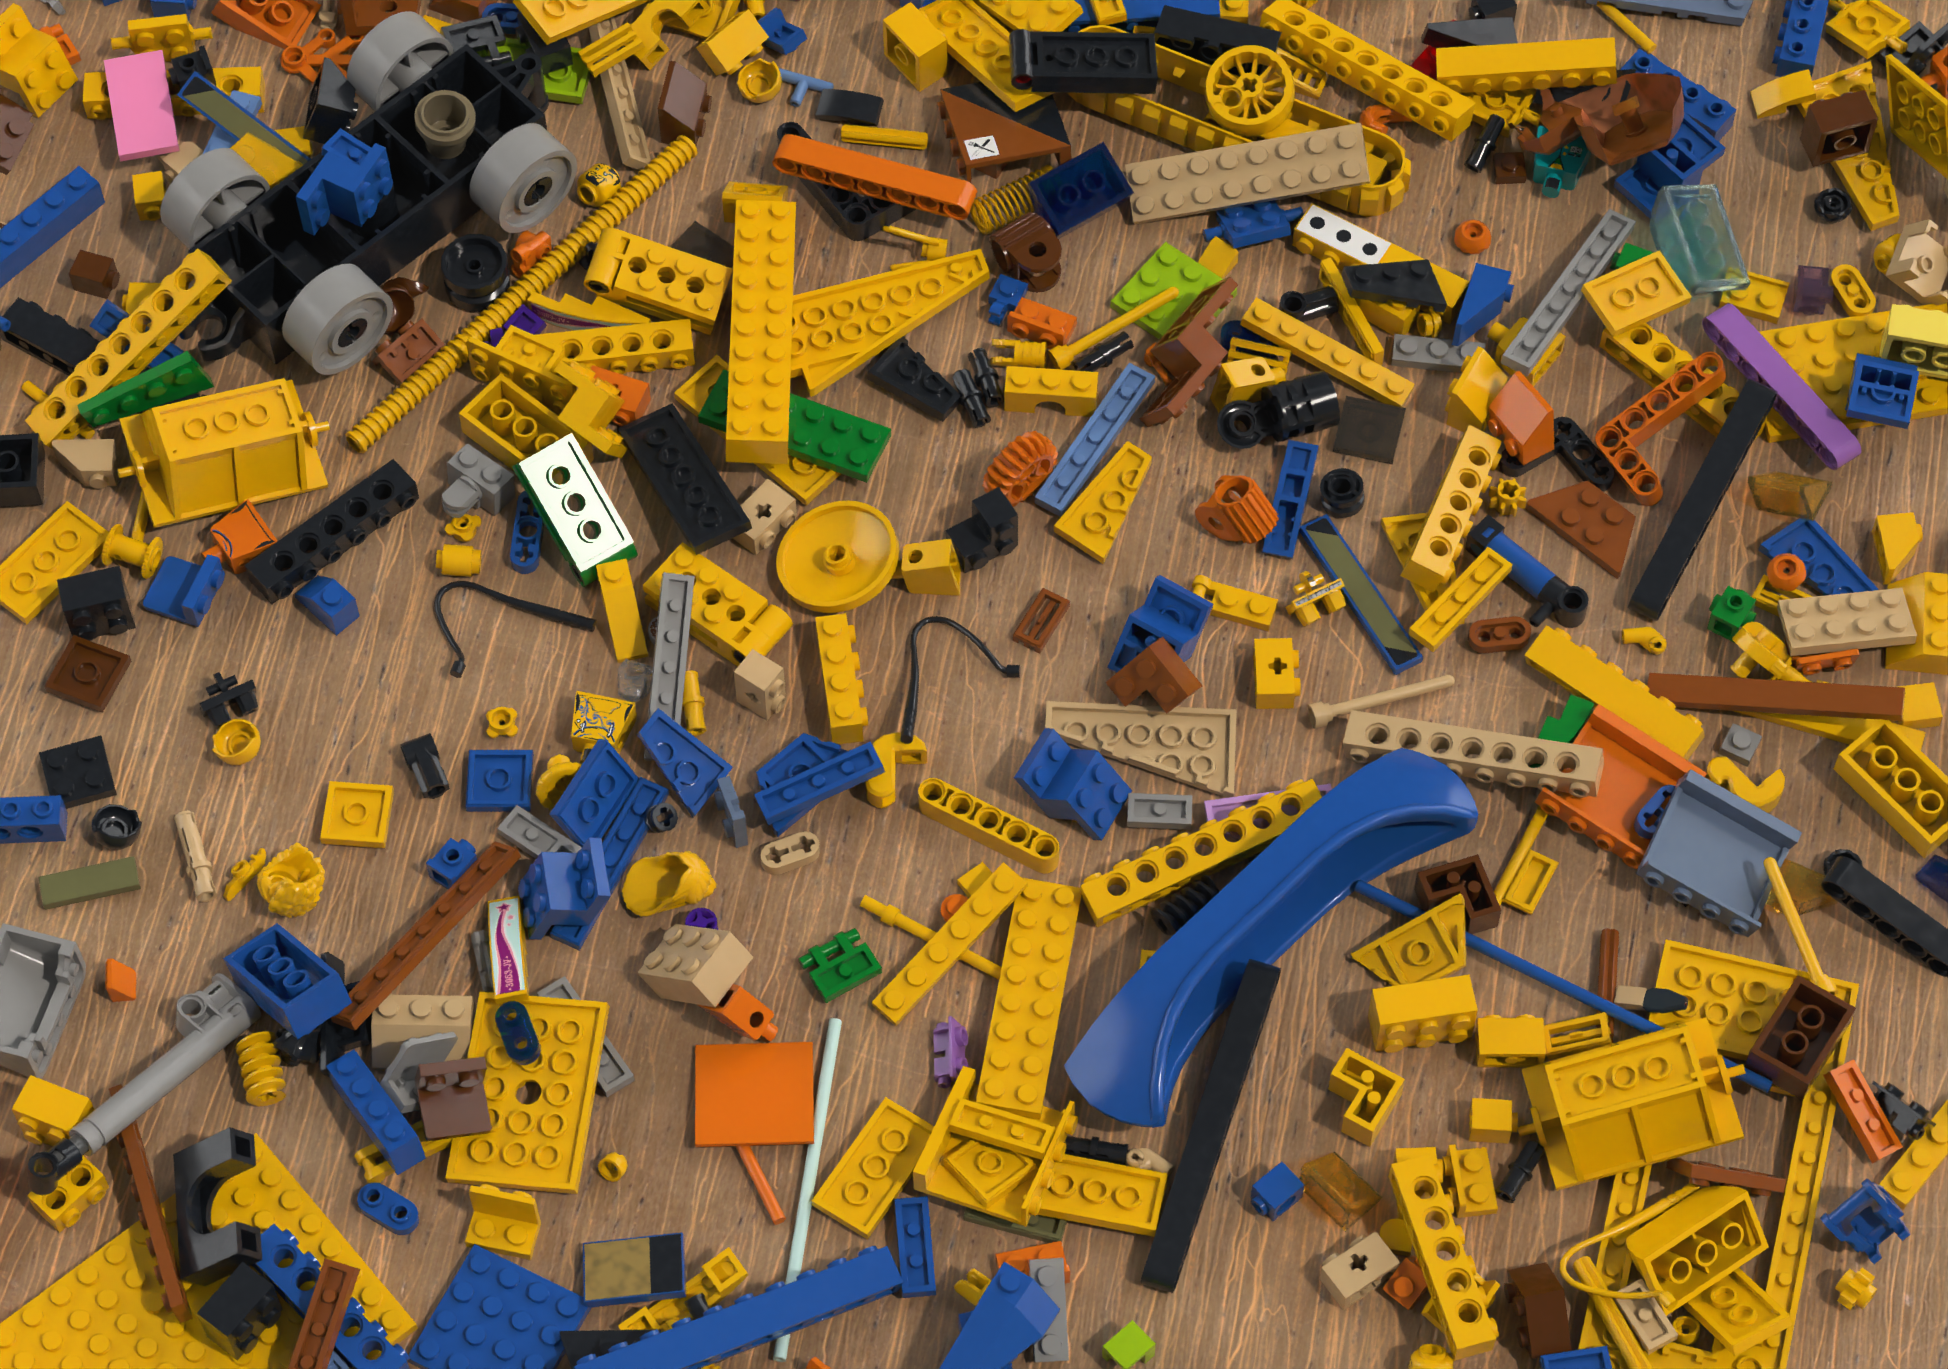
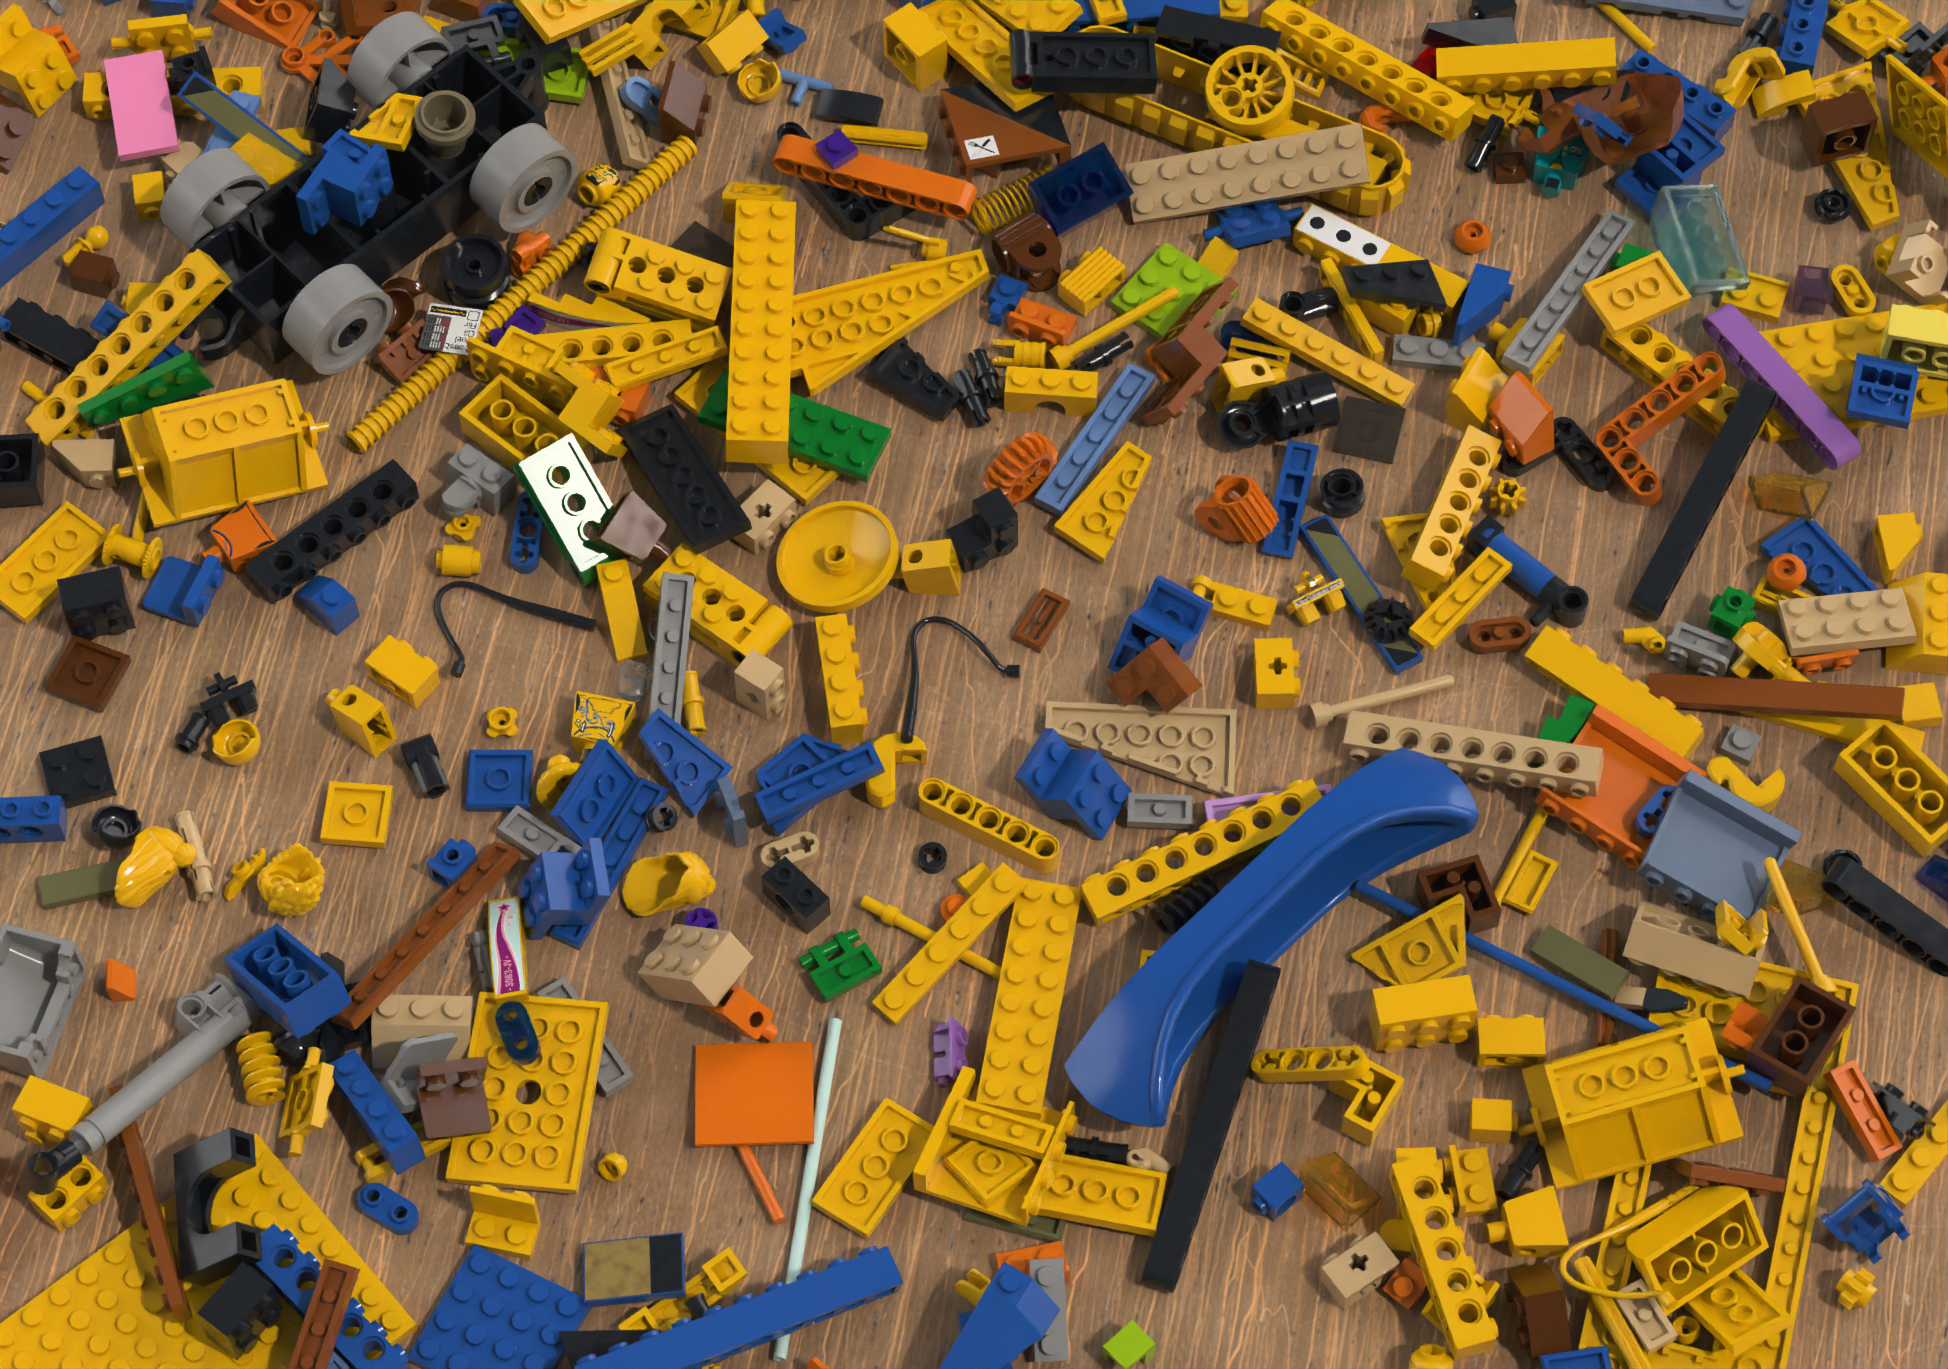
(95, 238): none -> yellow axle
(151, 865): none -> yellow hair
(191, 734): none -> black pin
(306, 1102): none -> yellow plate
(354, 710): none -> yellow torso
(390, 124): none -> yellow wing
(403, 671): none -> yellow brick
(449, 328): none -> sticker
(633, 531): none -> torso
(637, 93): none -> medium blue plate
(666, 359): none -> yellow tile
(796, 895): none -> black brick
(836, 149): none -> dark purple plate
(915, 1247): blue plate -> none
(932, 867): none -> black bush
(1091, 280): none -> yellow brick
(1275, 1064): none -> yellow beam
(1375, 624): none -> black gear
(1531, 1226): none -> yellow torso
(1577, 1023): yellow tile -> none
(1580, 962): none -> olive tile
(1588, 522): dark orange wing -> none
(1601, 124): none -> blue plate
(1691, 949): none -> tan slope
(1699, 650): none -> light grey bracket
(1737, 931): none -> yellow bracket
(1744, 1026): none -> orange bracket
(1745, 73): none -> yellow animal
(1759, 33): none -> black axle

